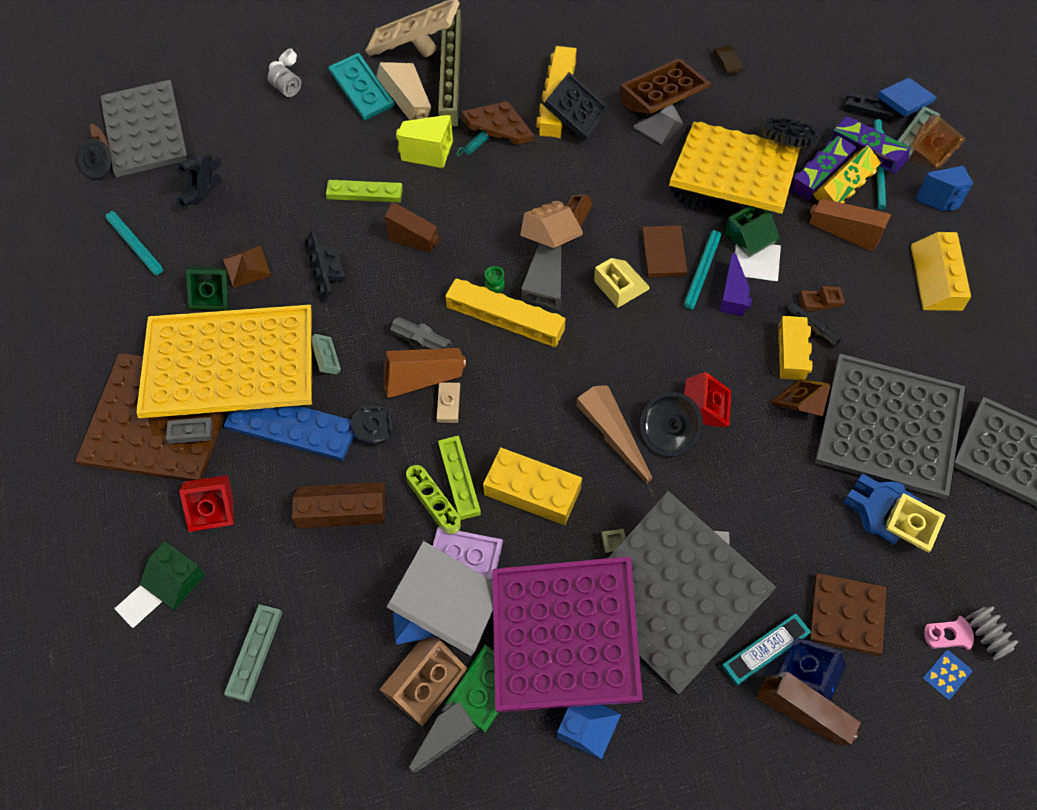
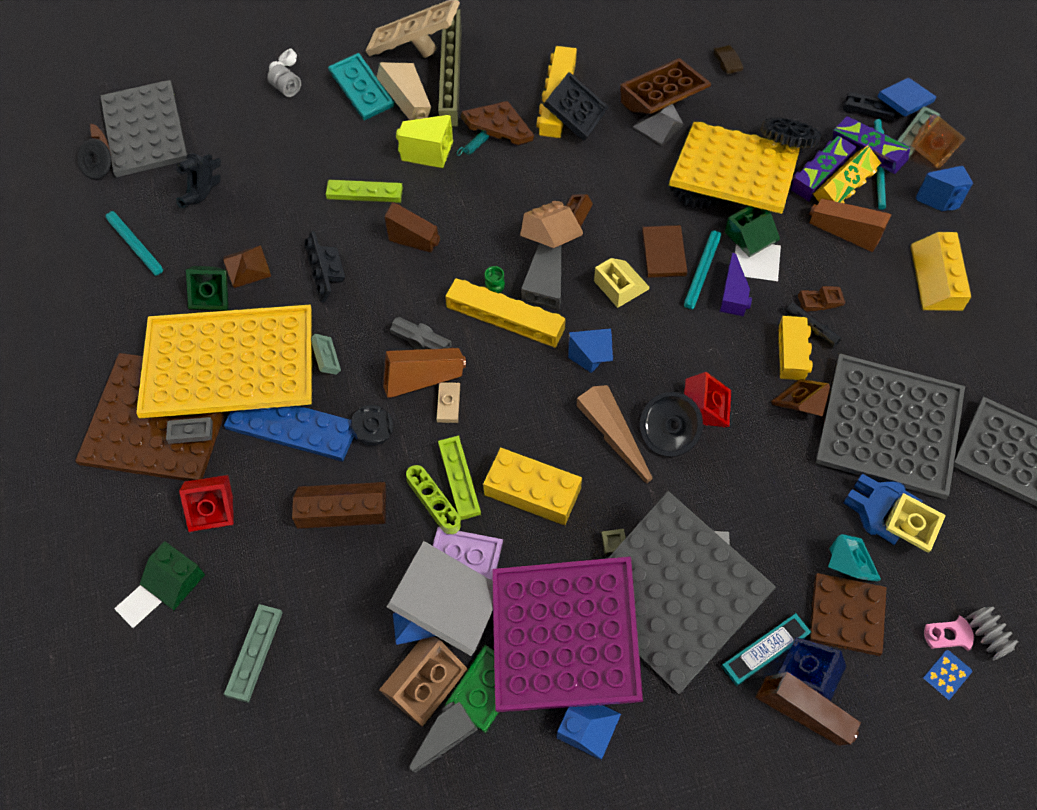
(590, 348): none -> blue slope
(852, 558): none -> teal slope

